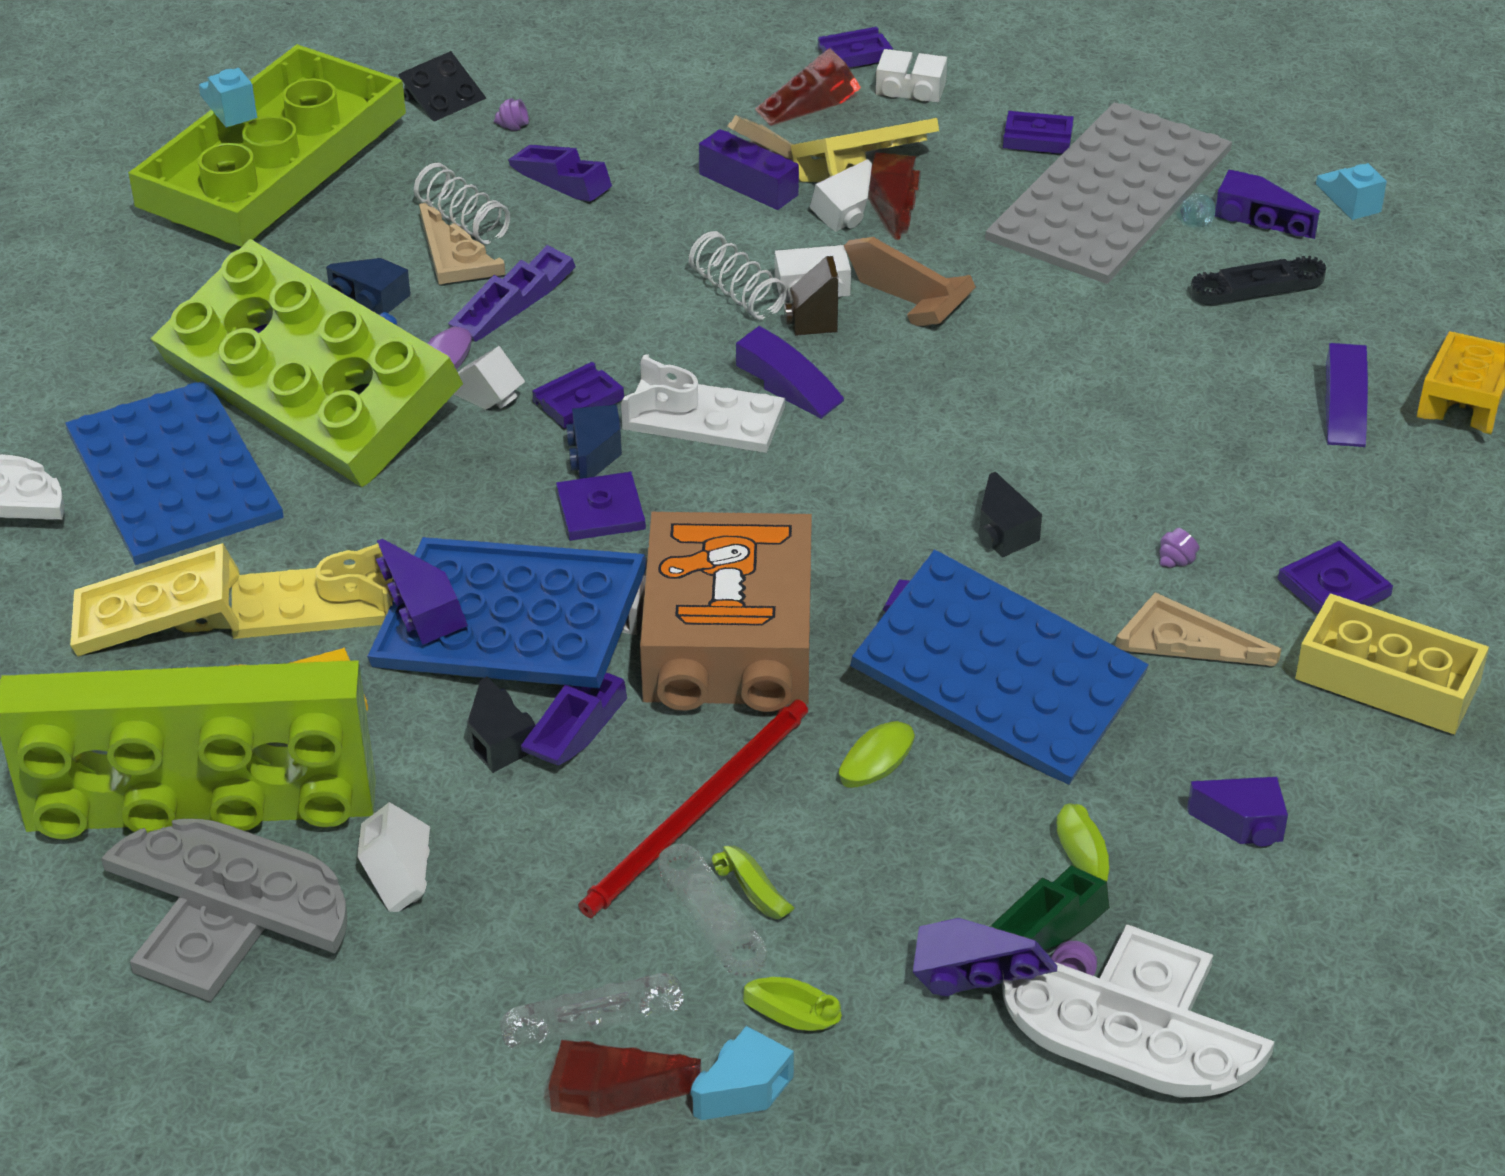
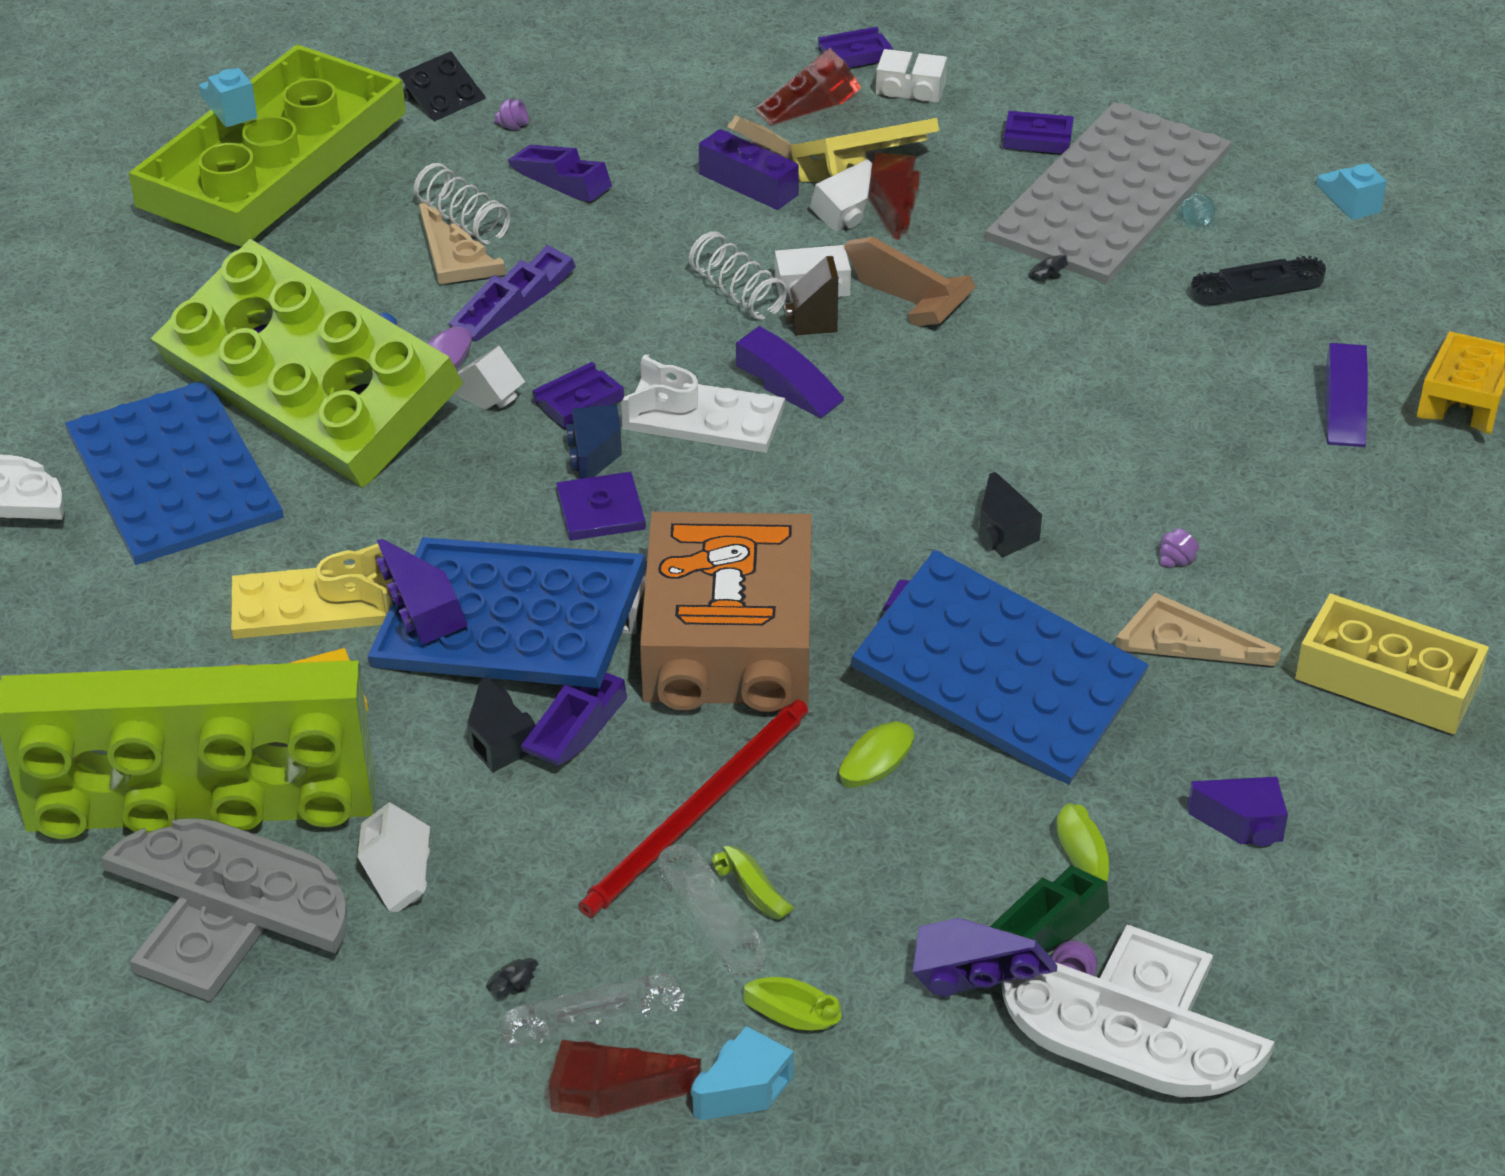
(155, 600): light yellow plate -> none
(371, 283): dark blue slope -> none
(512, 975): none -> black plant
(1048, 267): none -> black plant
(1263, 204): dark purple slope -> none
(1336, 572): dark purple plate -> none

